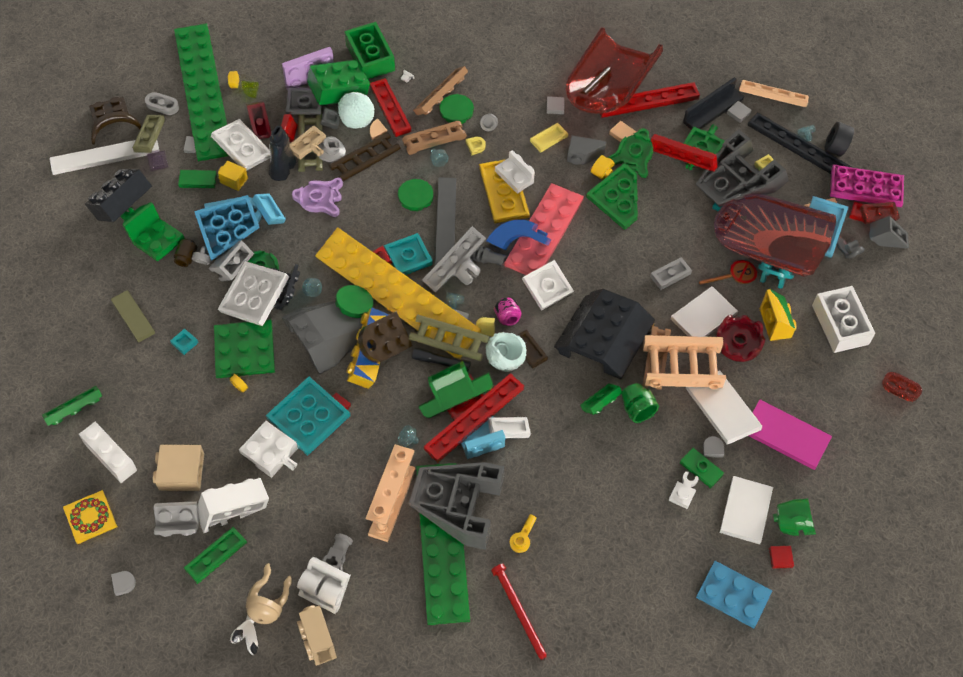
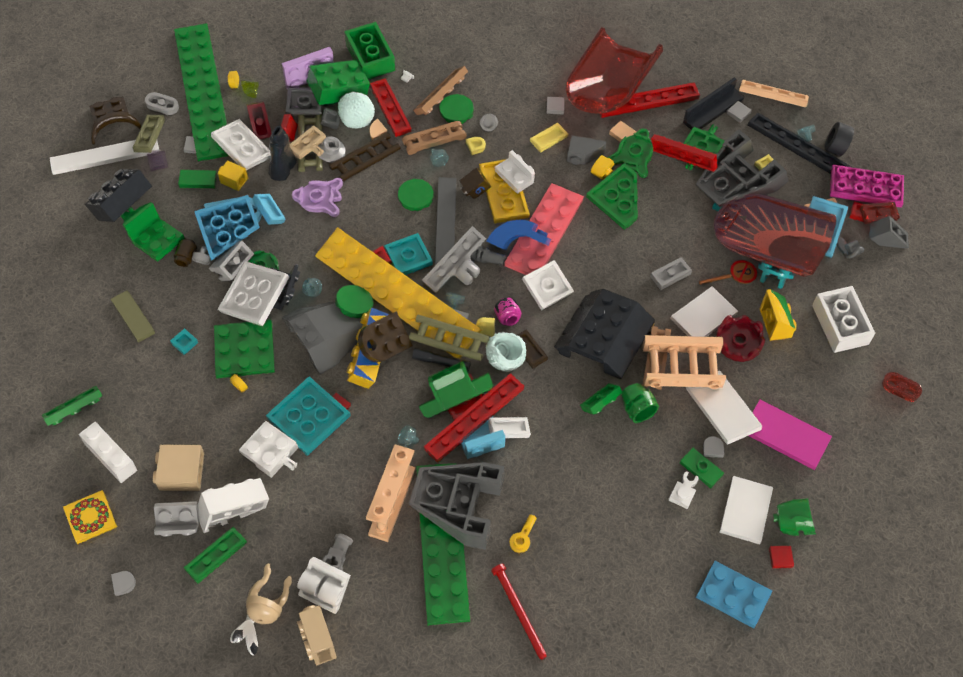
(474, 184): none -> dark brown brick
(596, 81): dark brown bar -> none

